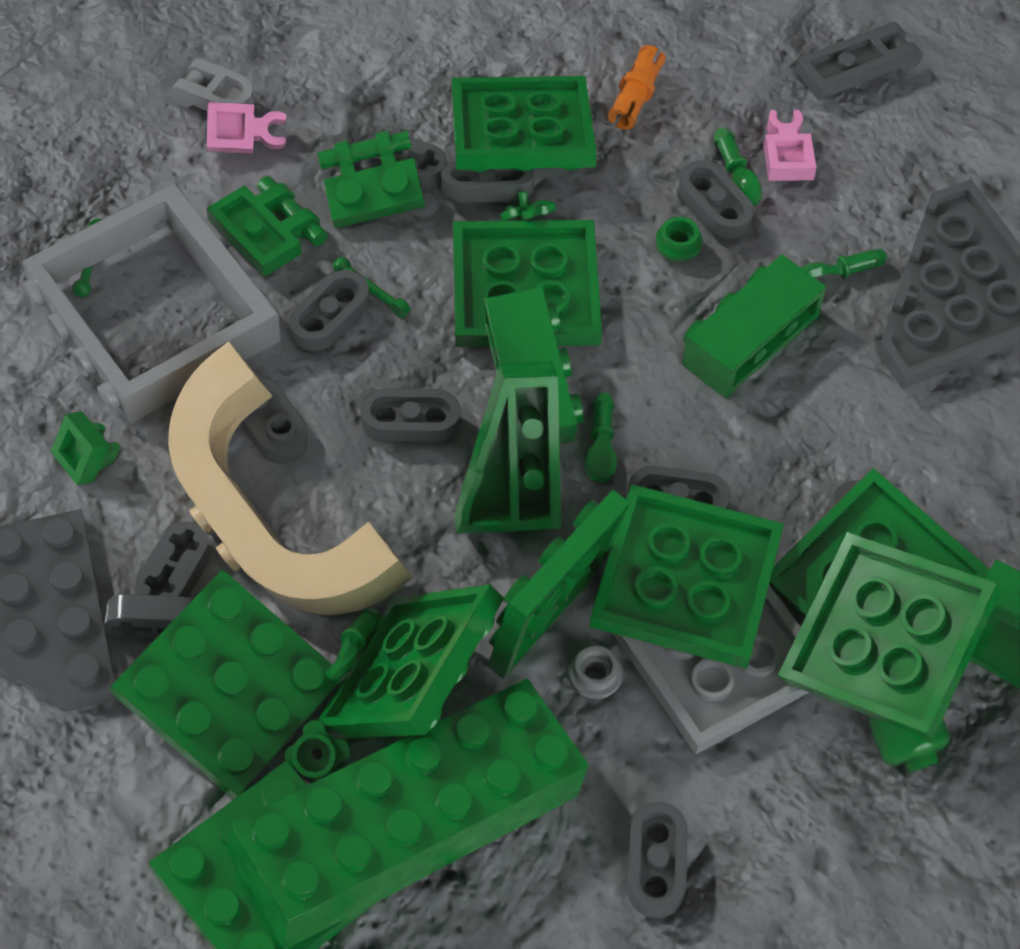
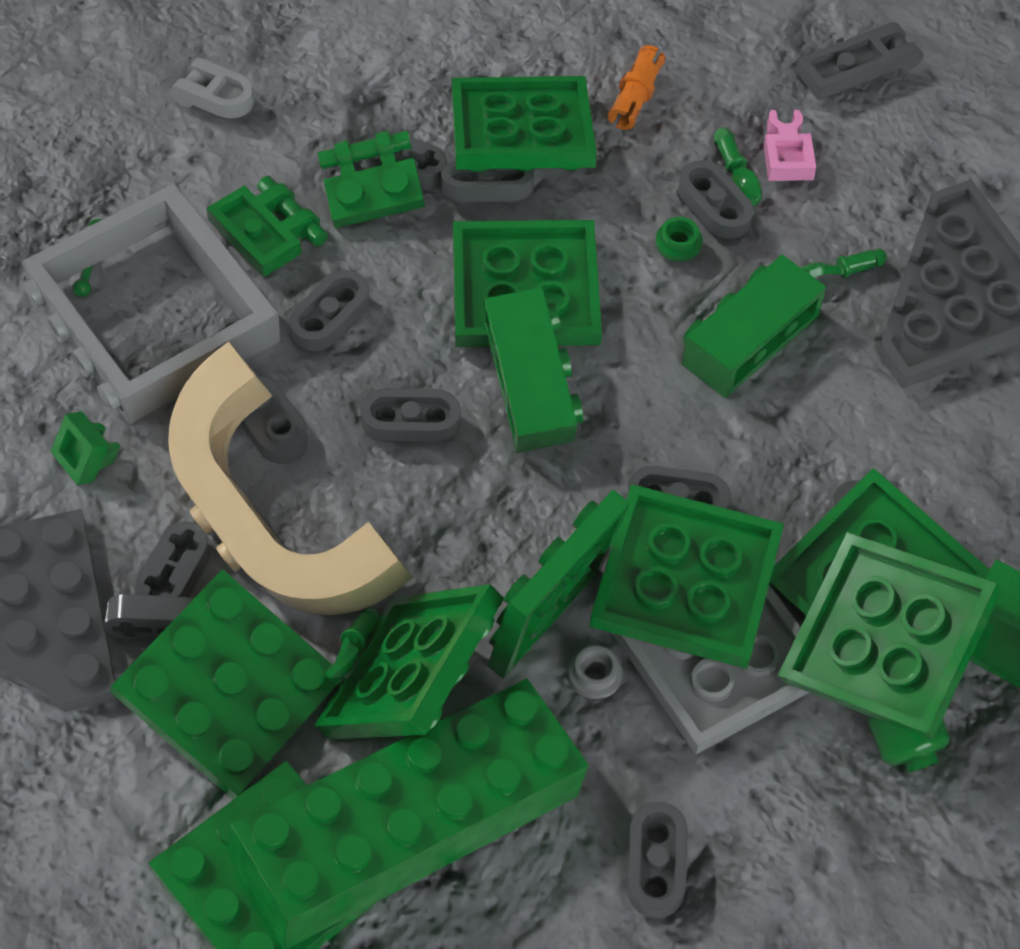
(234, 128): bright pink plate -> none
(315, 736): green plate -> none
(399, 306): green hinge -> none
(516, 455): green wedge -> none
(527, 210): green plant -> none
(601, 459): green piece -> none

